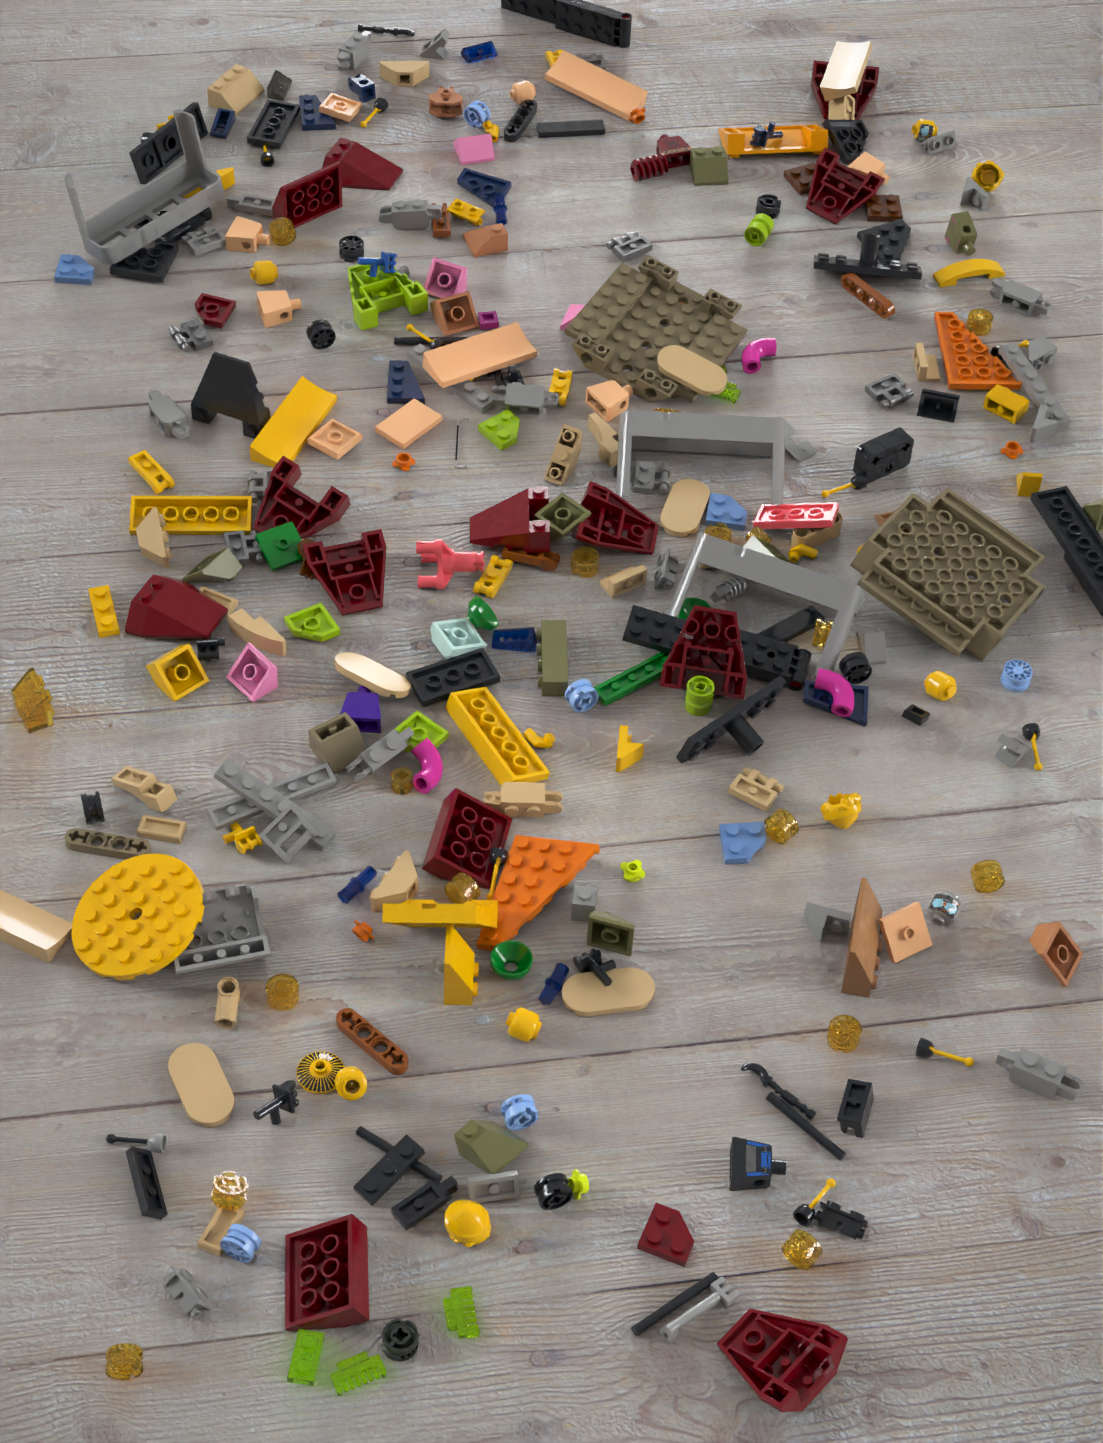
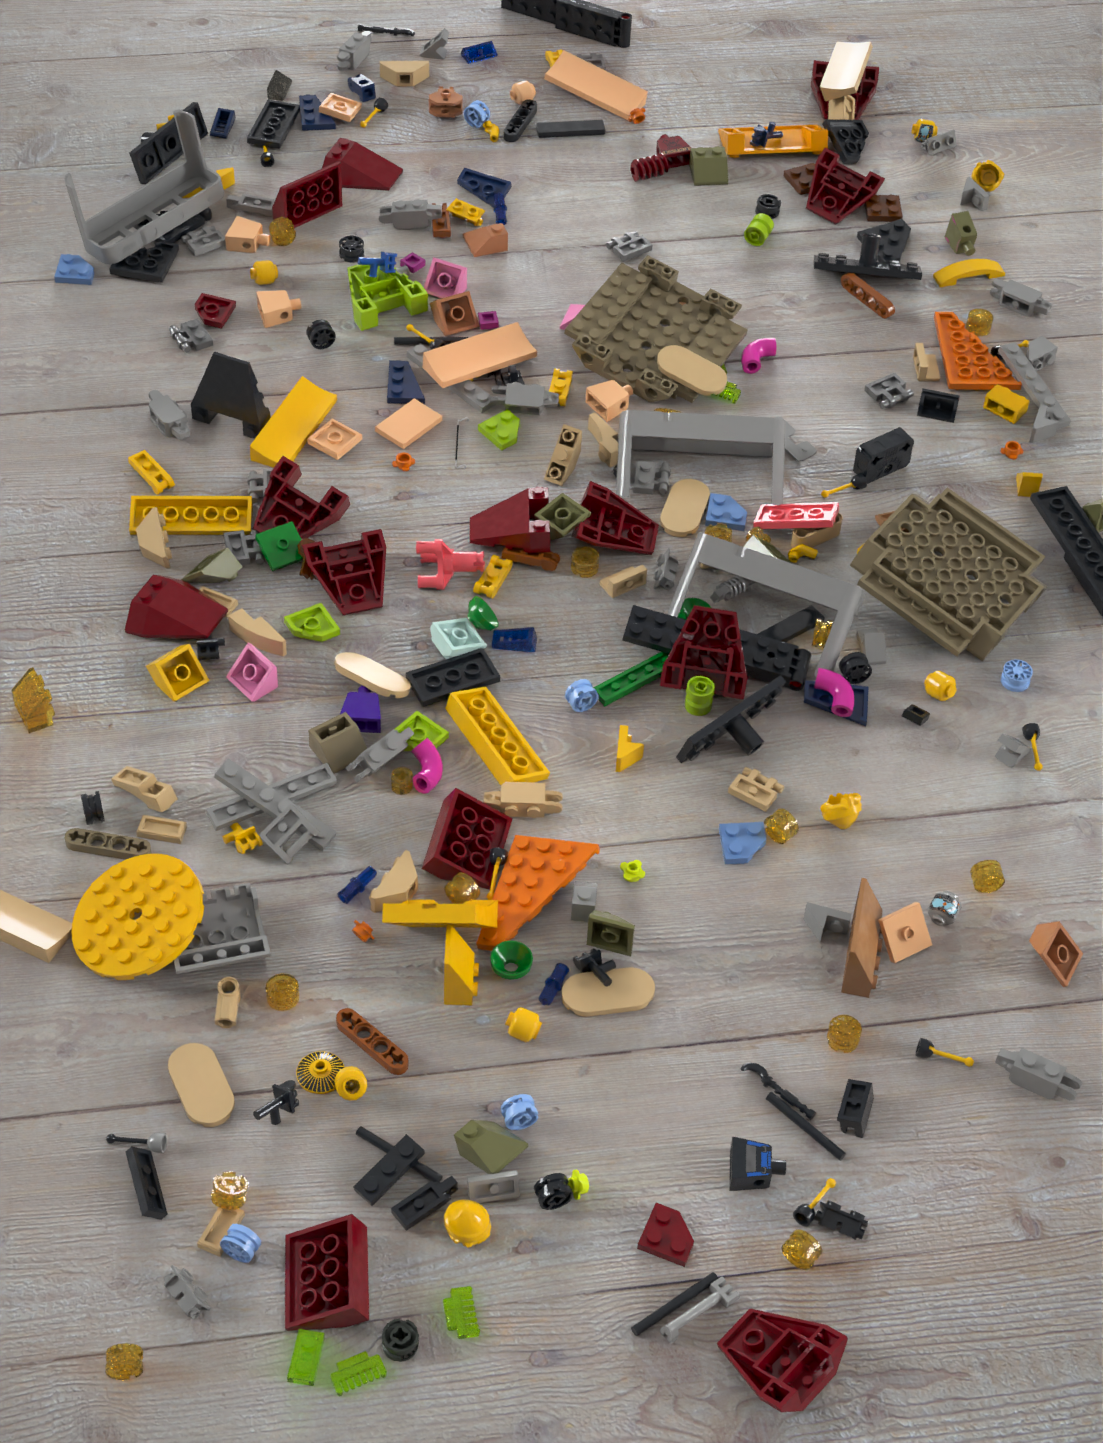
(103, 611): yellow plate -> none
(234, 89): tan slope -> none
(413, 262): none -> magenta plate
(474, 149): bright pink slope -> none
(539, 742): yellow arm -> none
(553, 659): olive brick -> none
(867, 163): light nougat torso -> none

